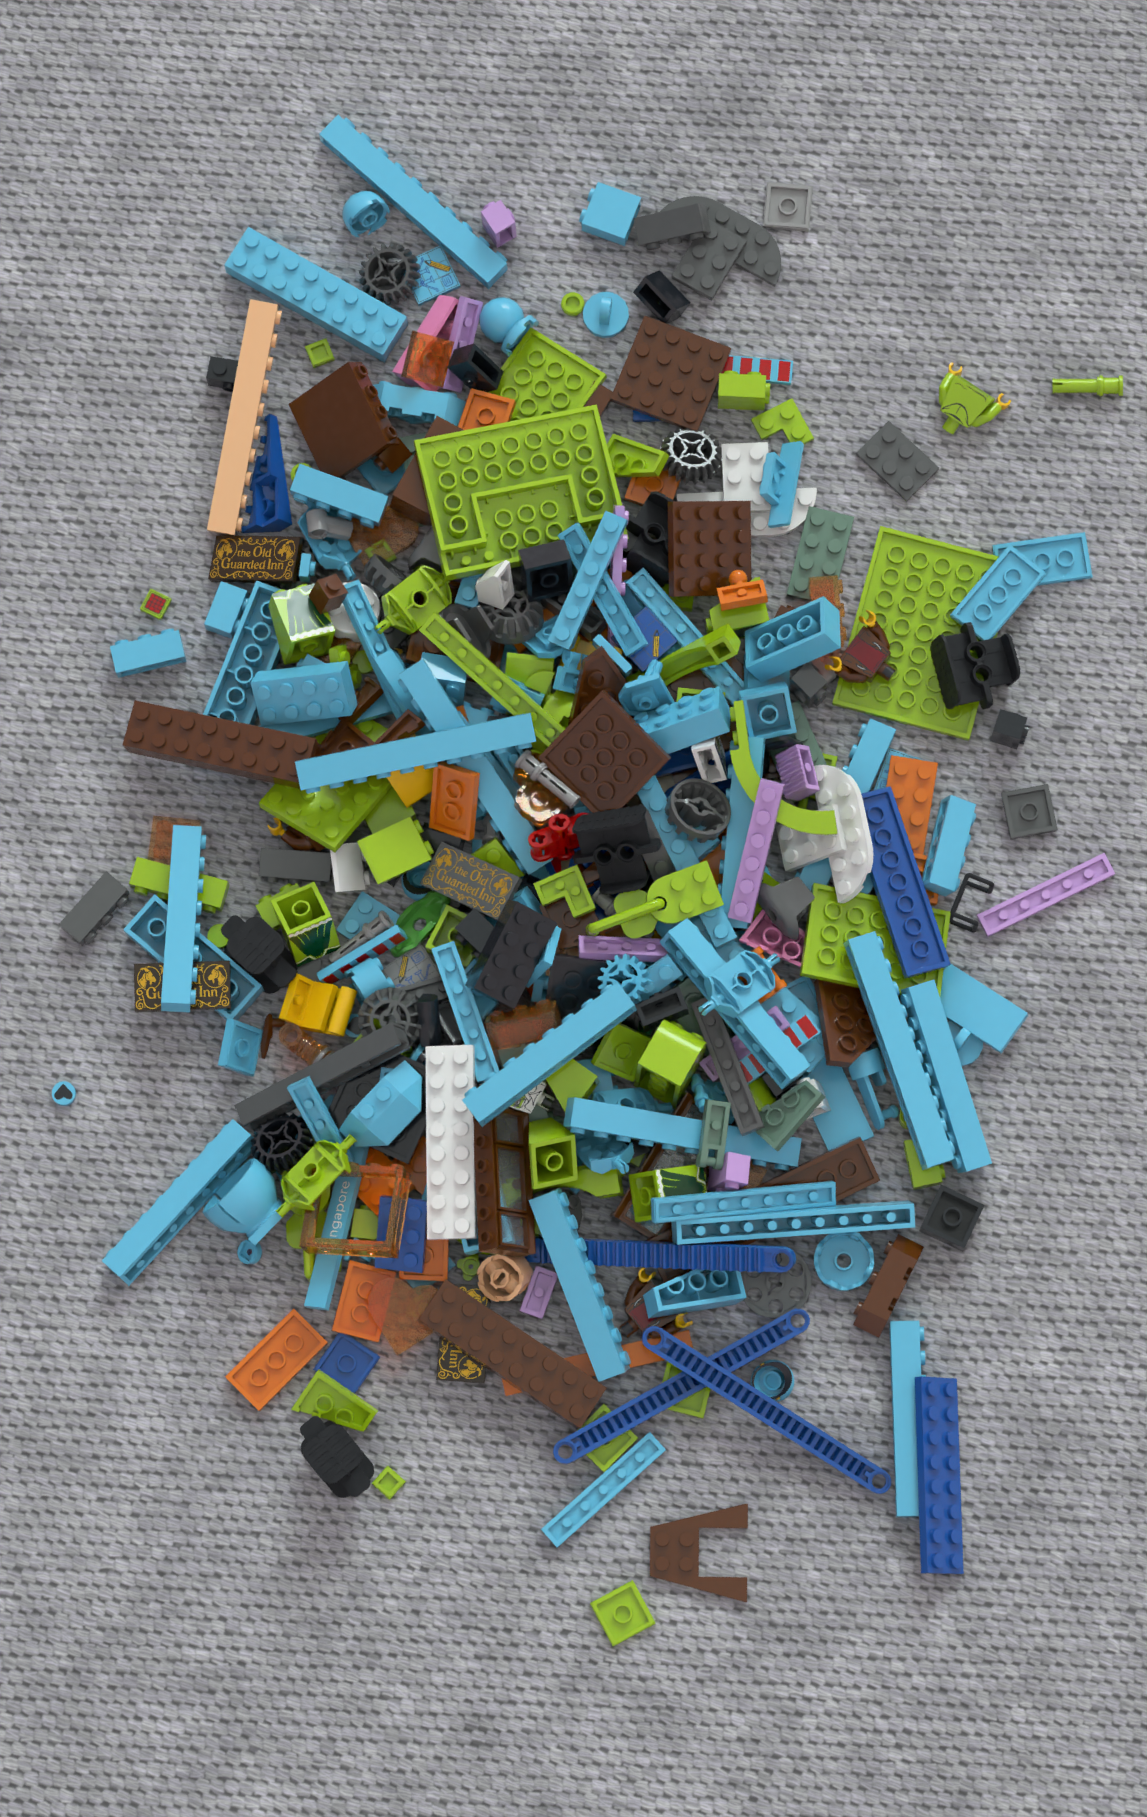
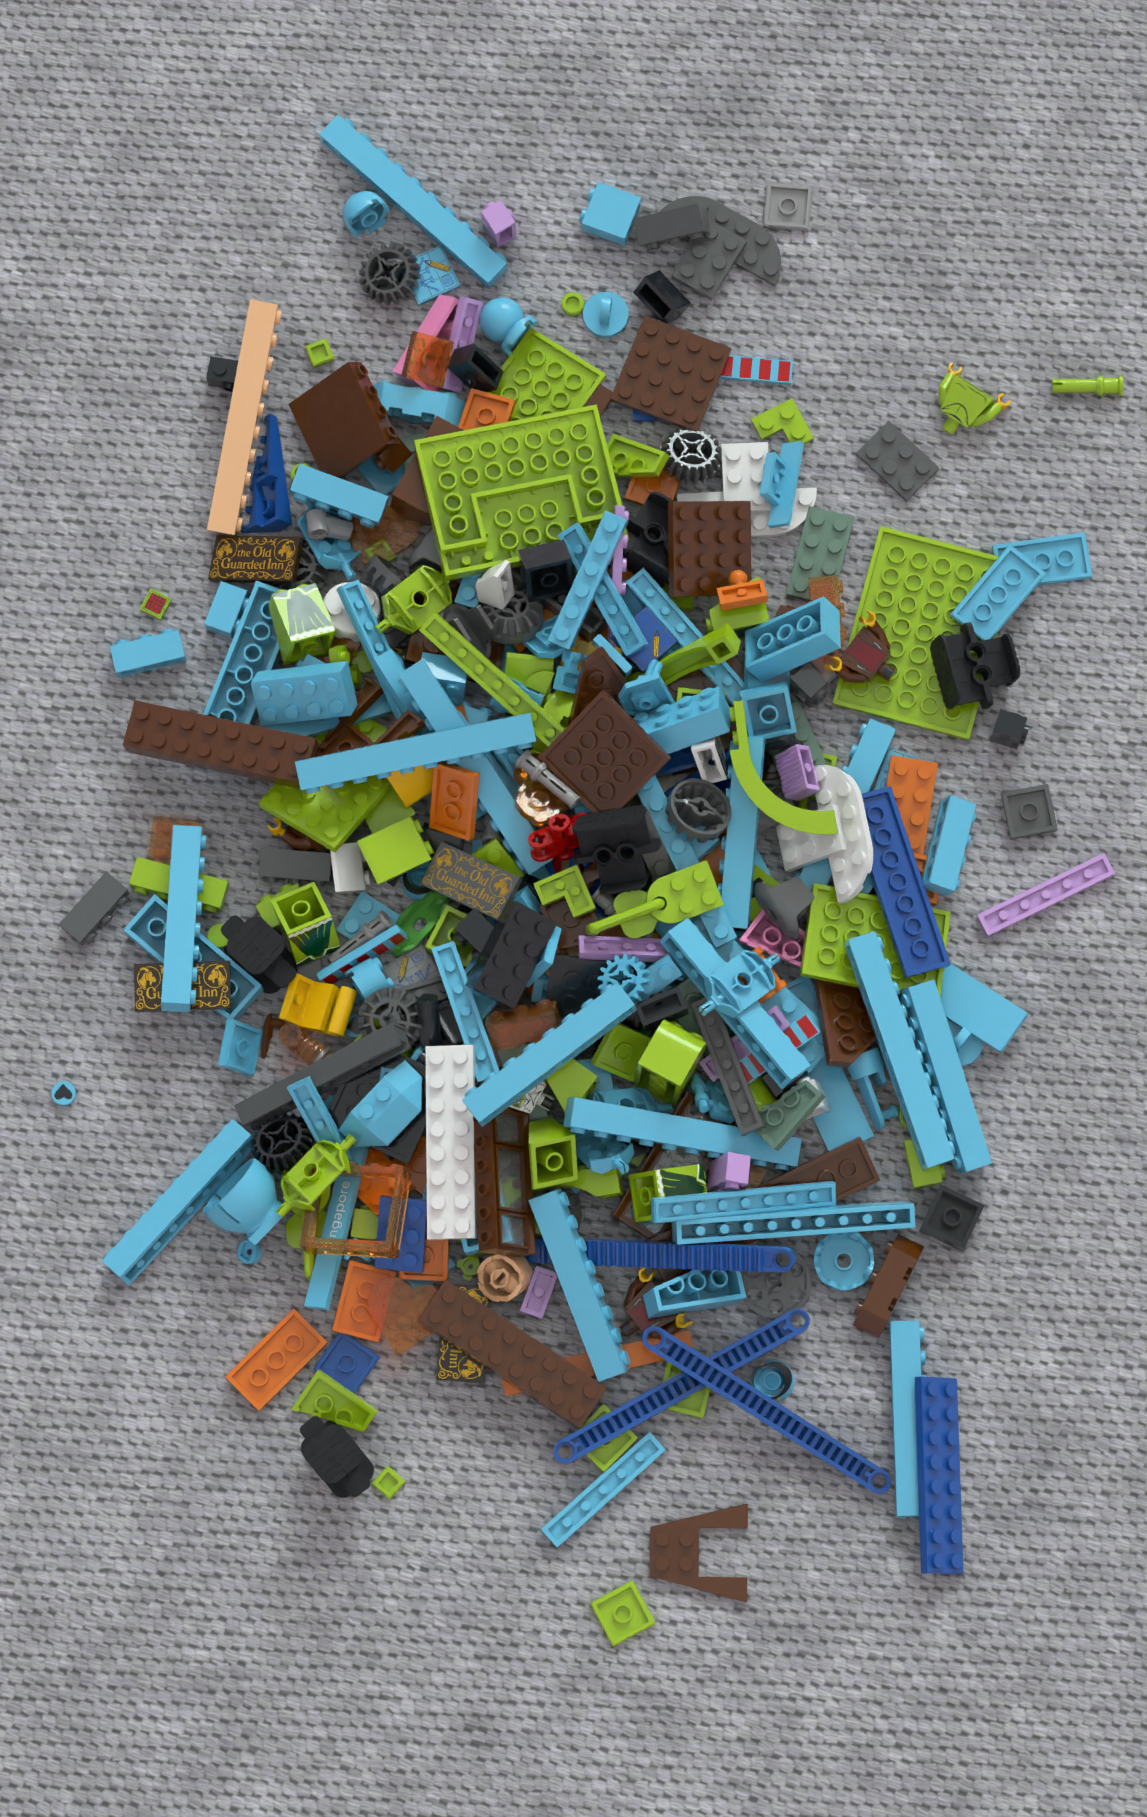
(307, 568): medium azure plate -> none
(316, 294): medium azure brick -> none
(328, 594): reddish brown brick -> none
(713, 1134): sand green plate -> none
(743, 391): lime brick -> none
(756, 850): lavender plate -> none
(965, 882): black piece -> none

